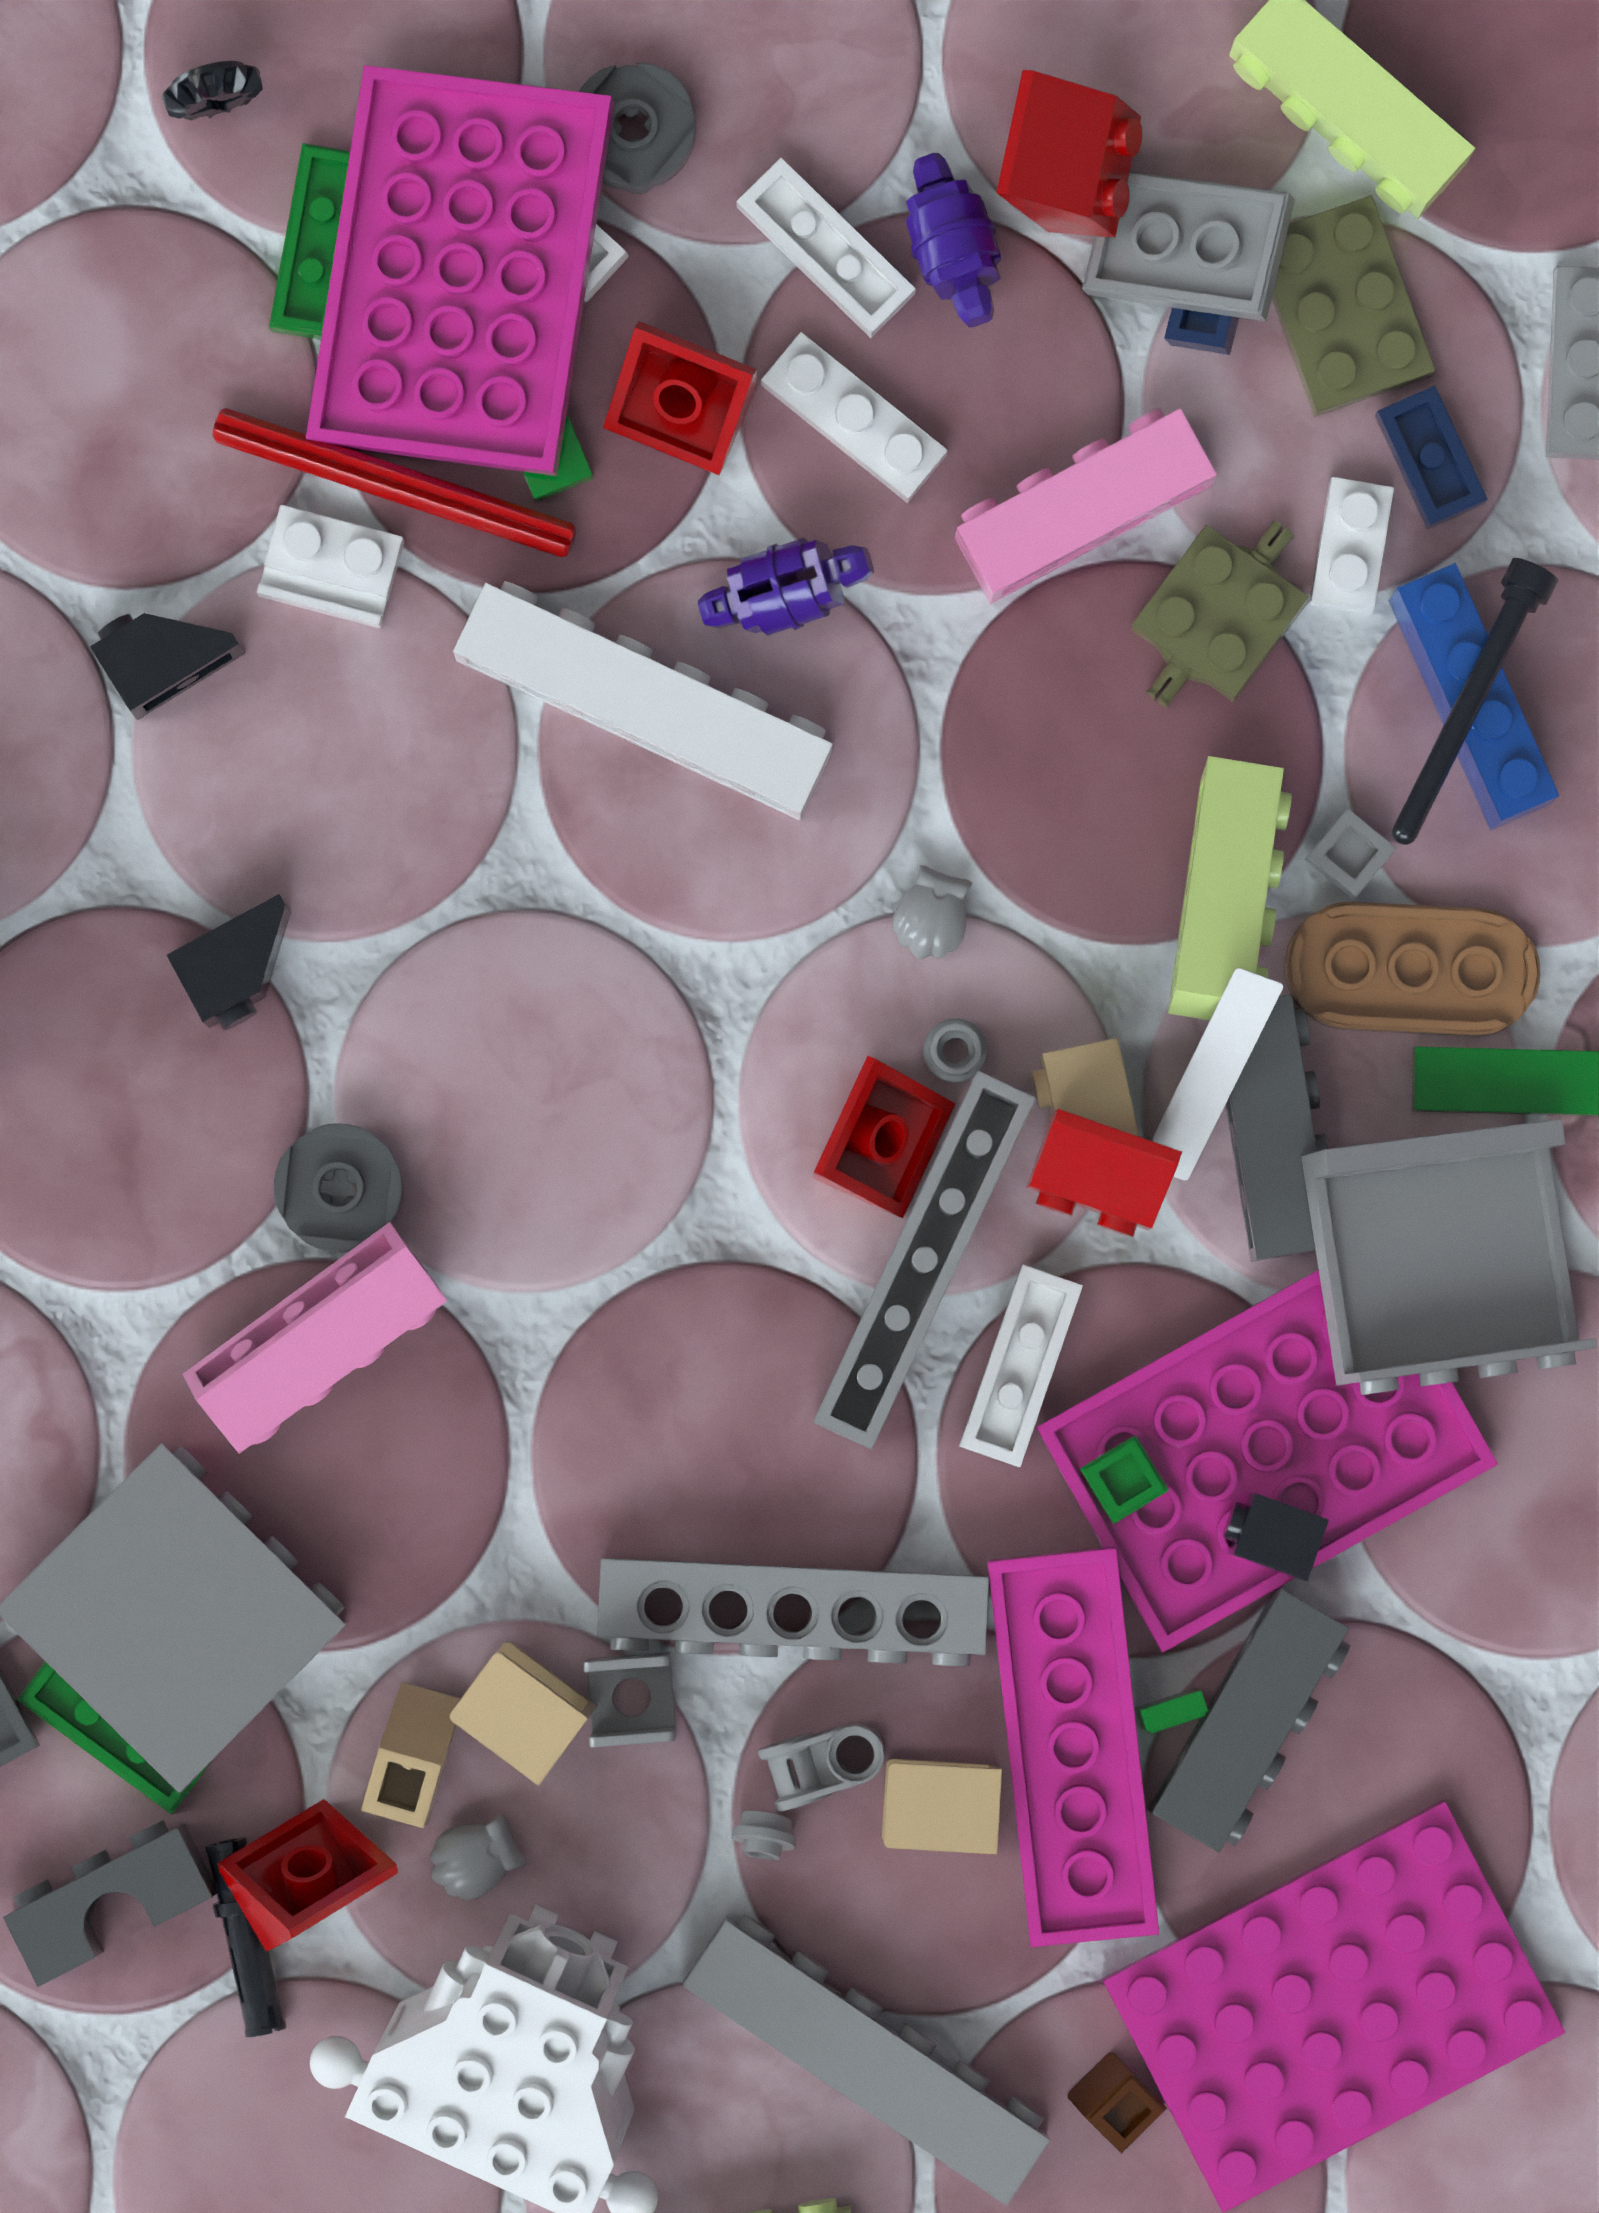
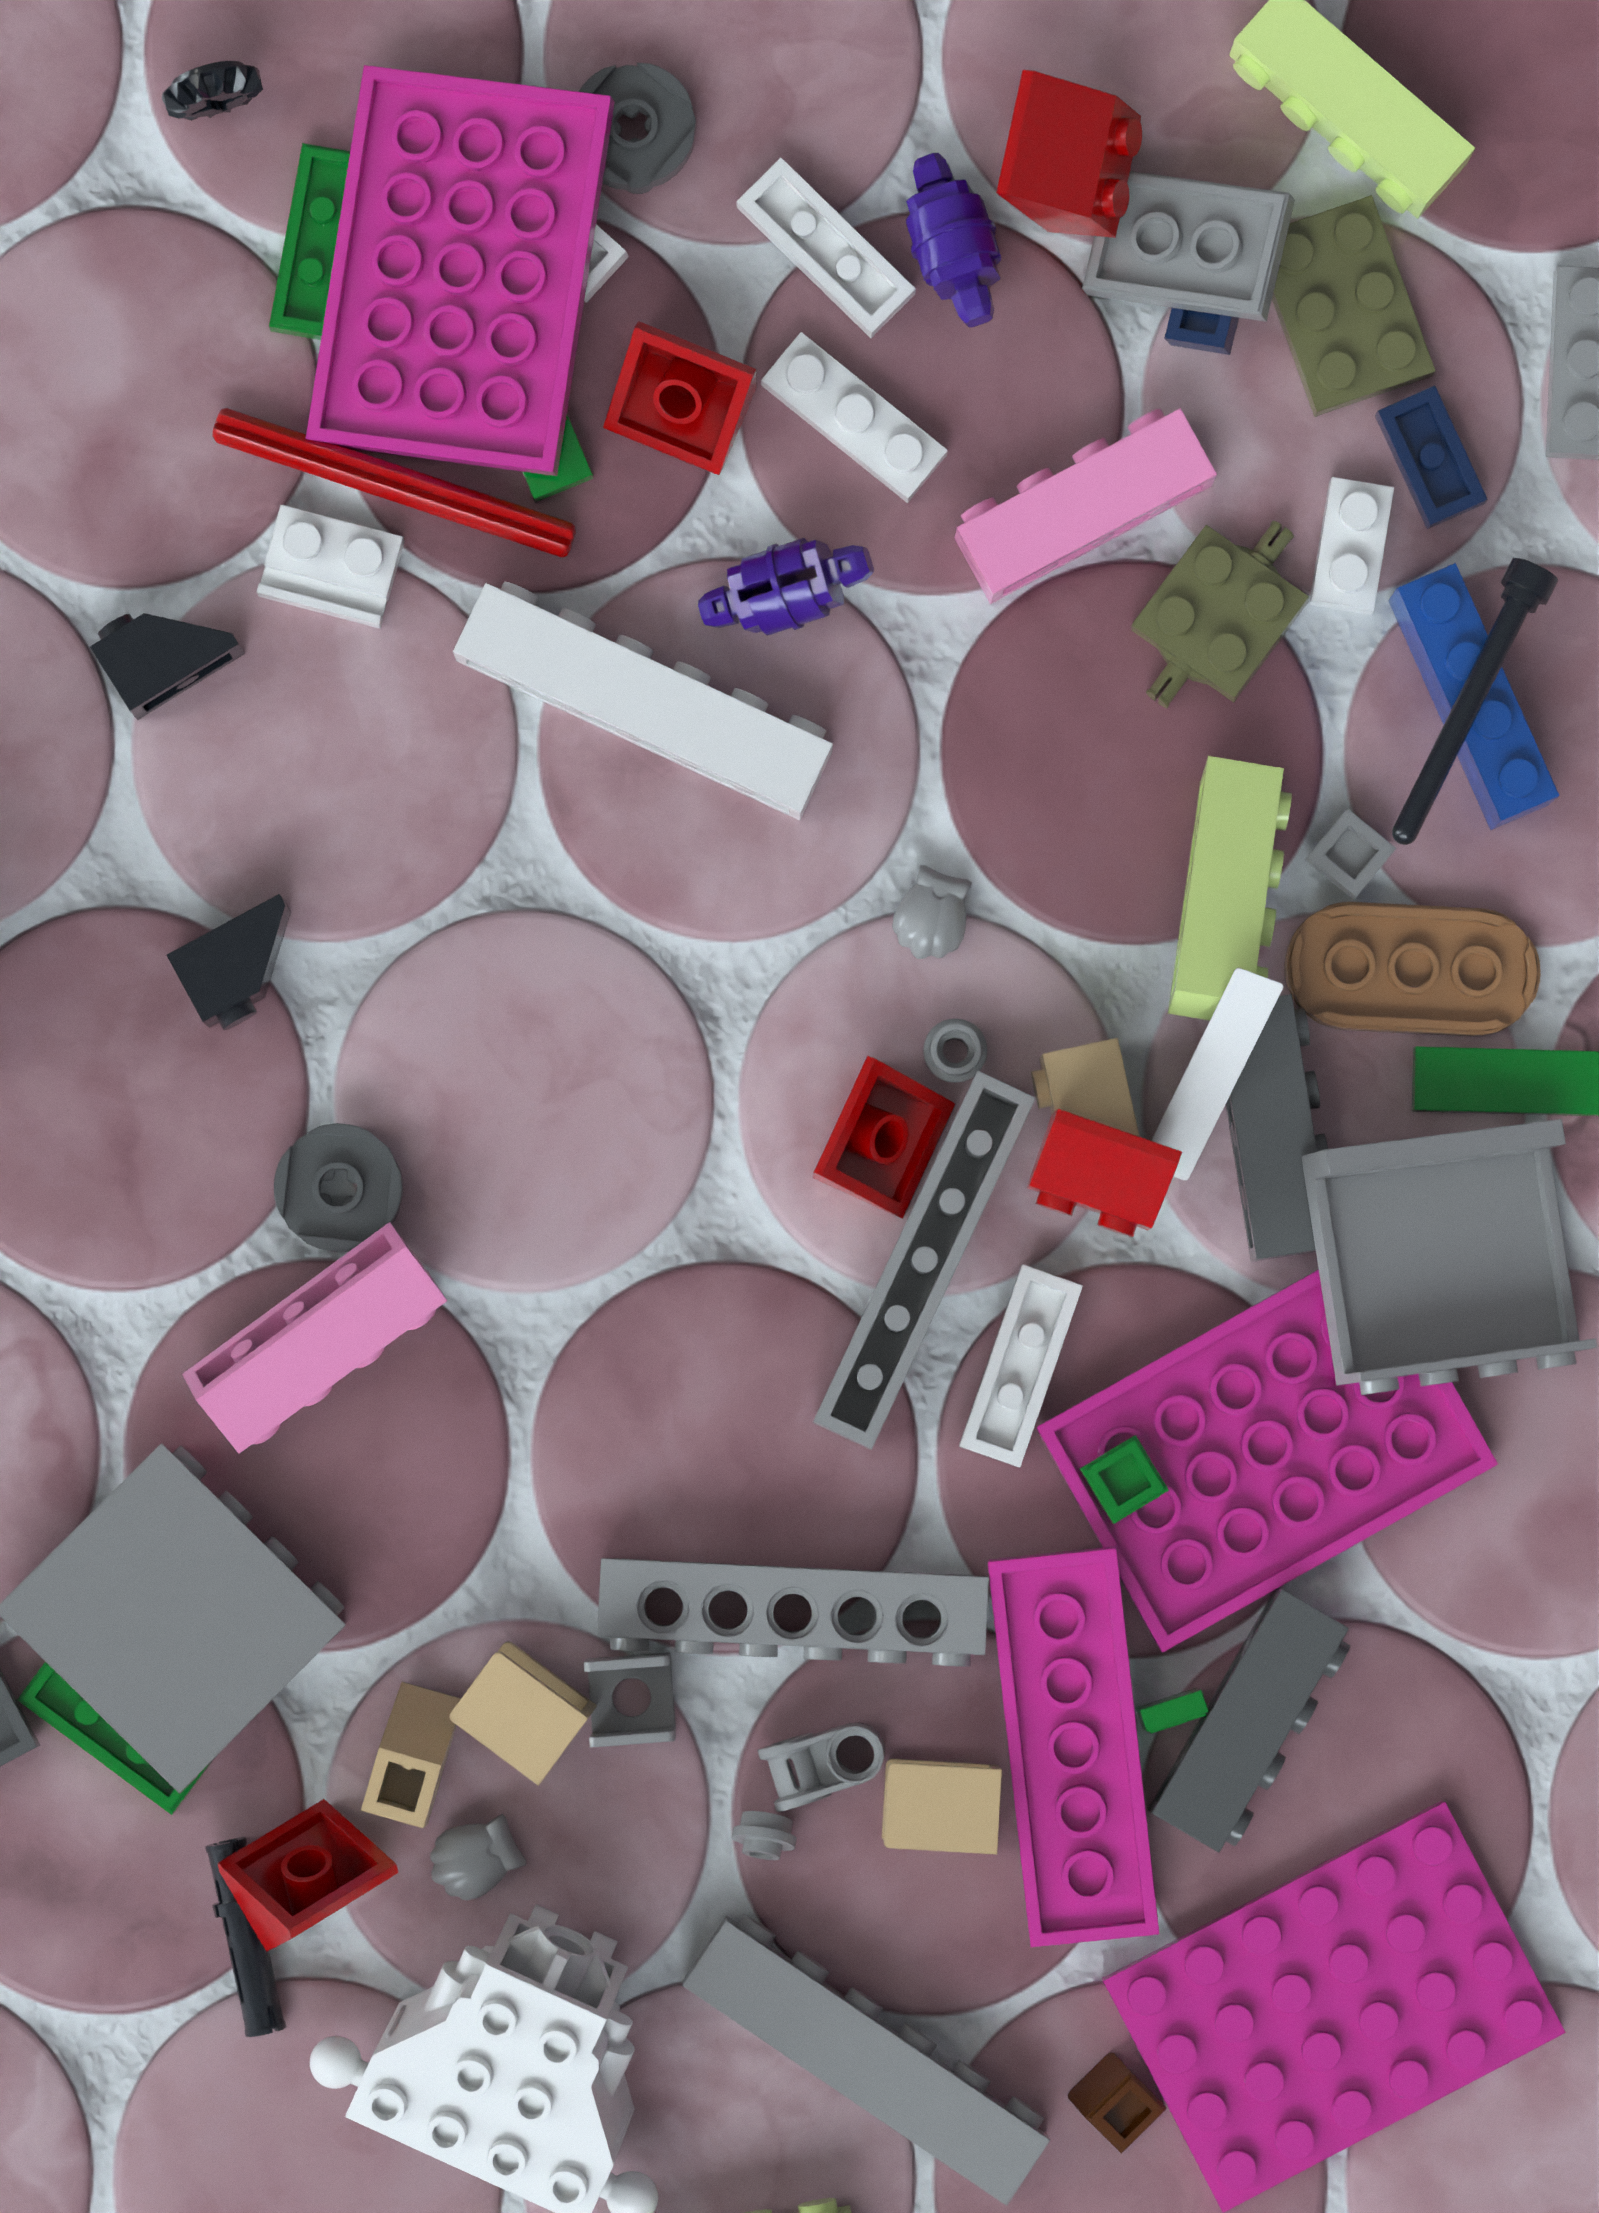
(56, 1925): dark grey arch -> none
(1275, 1535): black brick -> none

